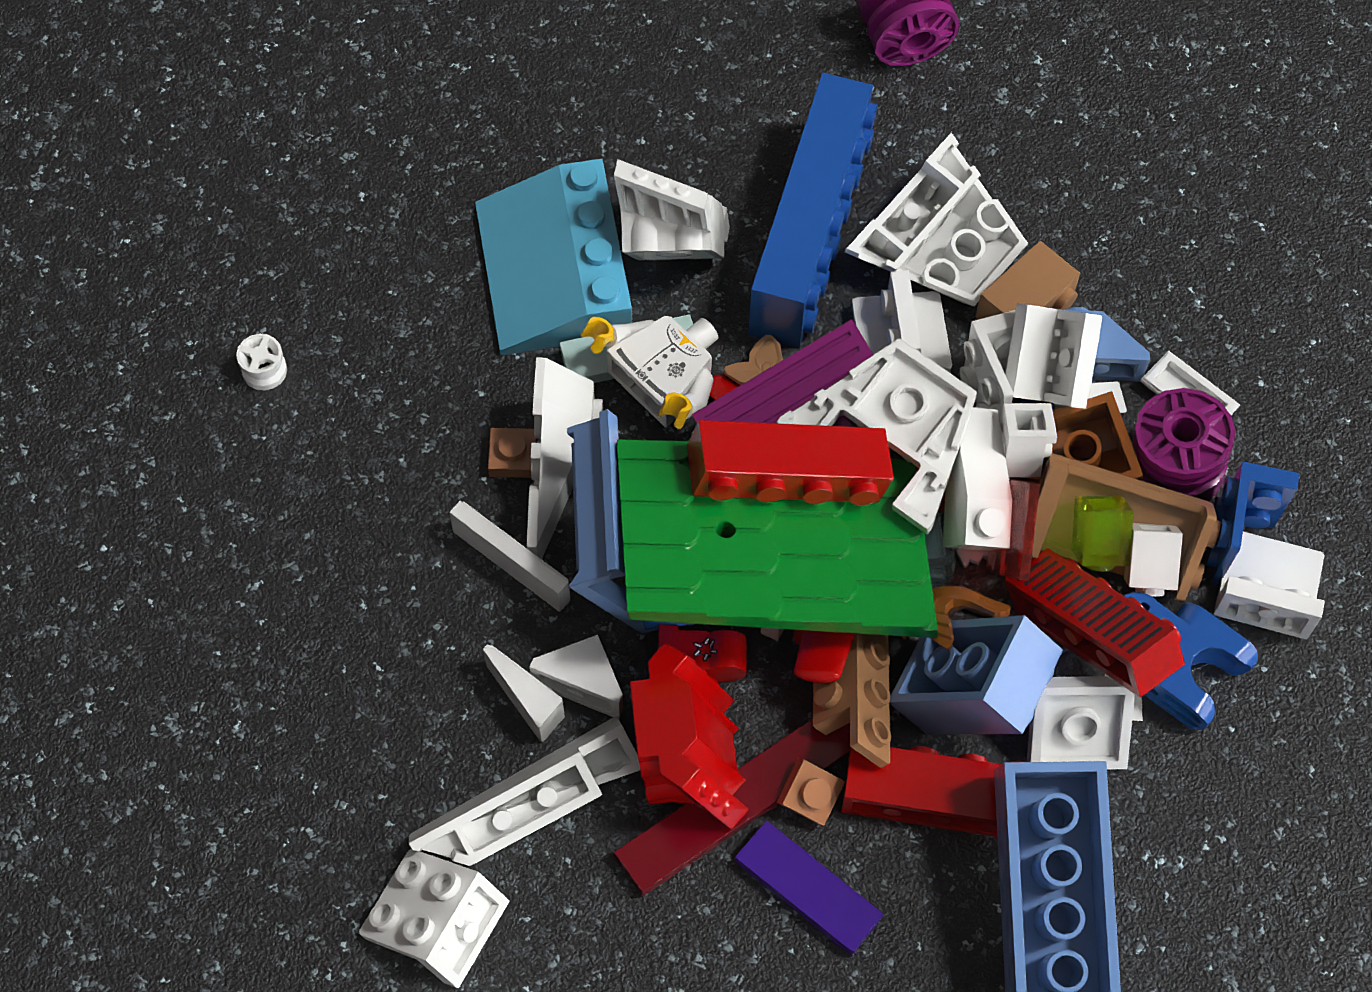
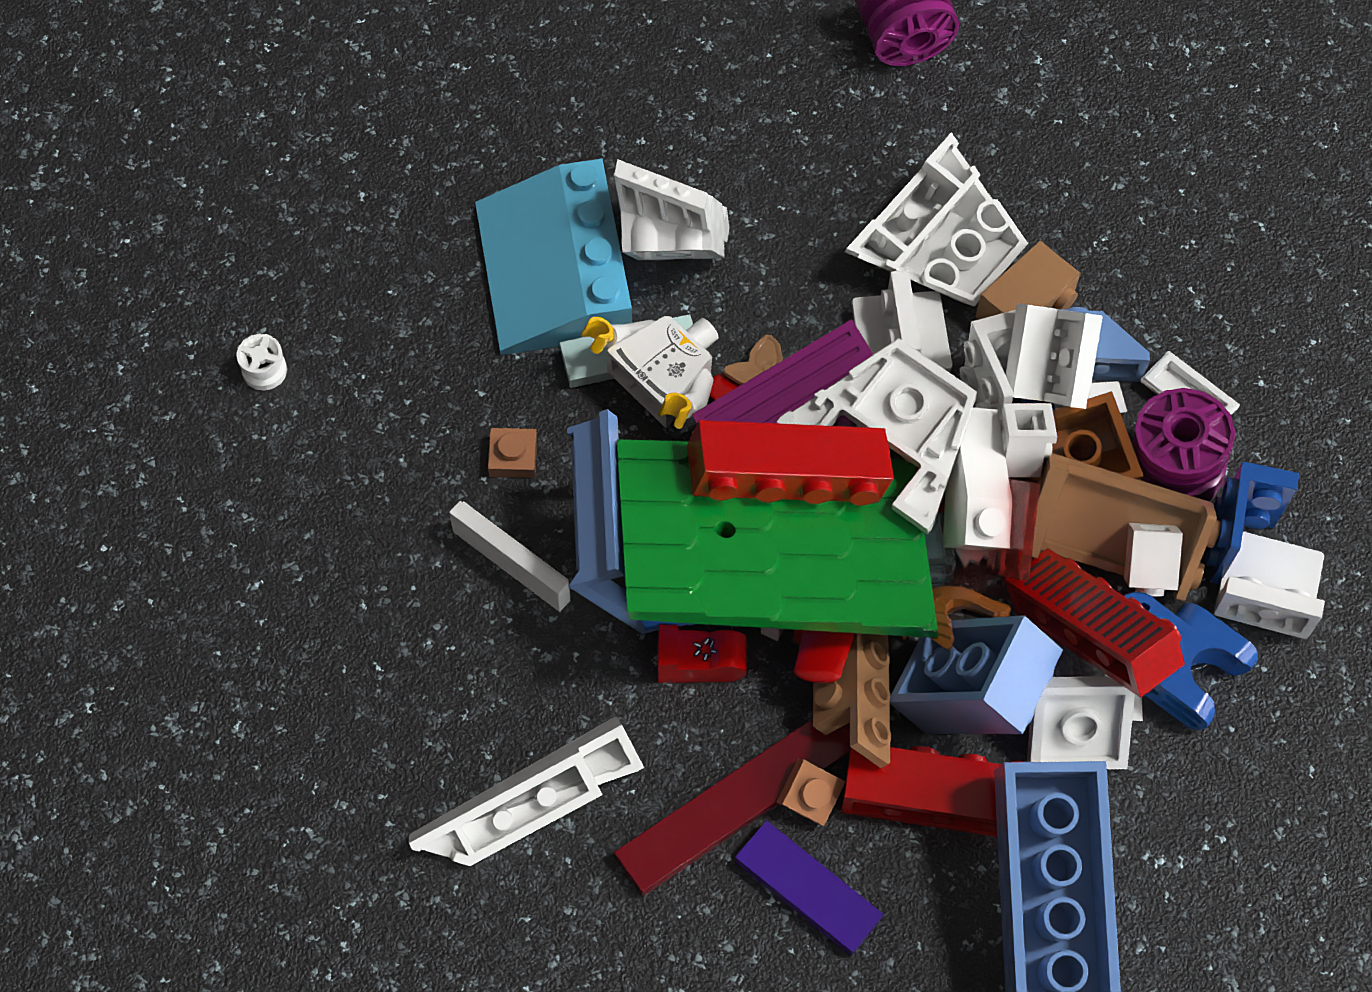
(435, 915): white bracket -> none
(533, 699): white slope -> none
(558, 403): white wedge -> none
(582, 675): white slope -> none
(686, 737): red slope -> none
(812, 211): blue brick -> none
(1102, 532): clear neon green brick -> none

